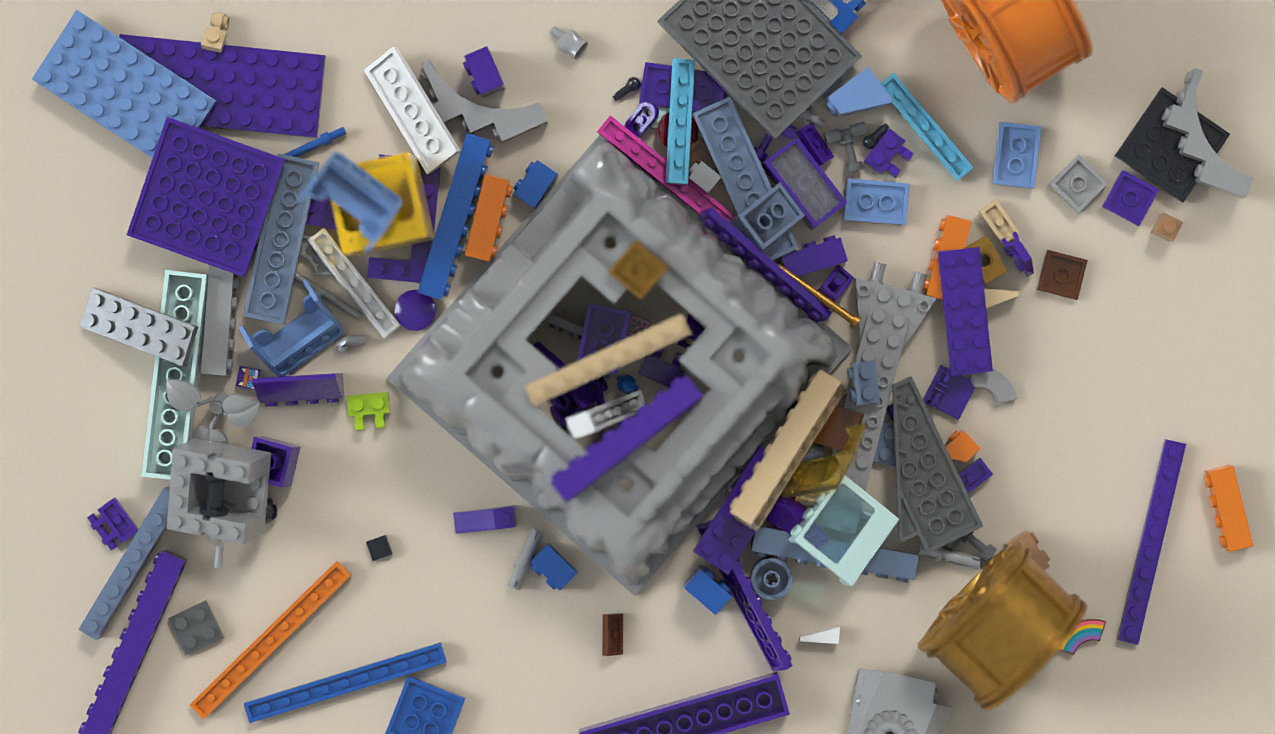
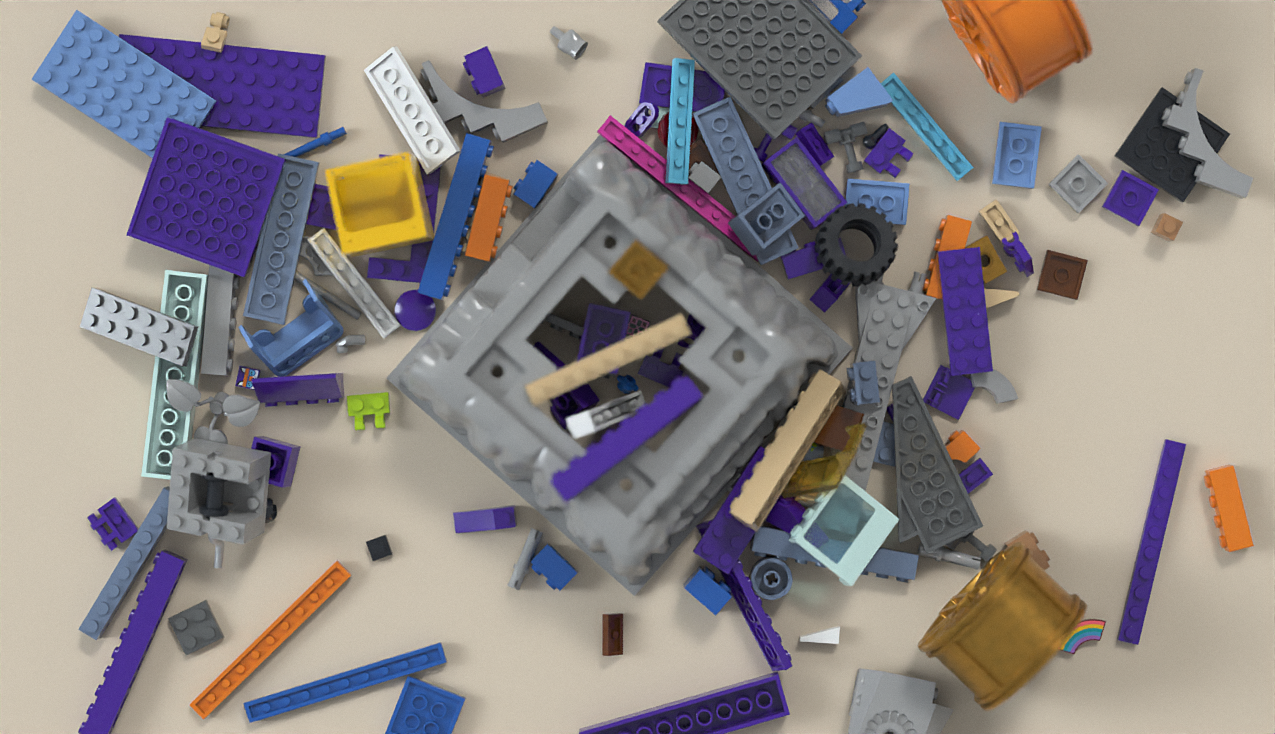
(356, 193): medium blue windscreen -> none
(600, 386): dark purple bar -> none
(632, 85): black piece -> none
(761, 262): dark purple plate -> none
(825, 300): pearl gold bar -> none
(874, 227): none -> black tyre

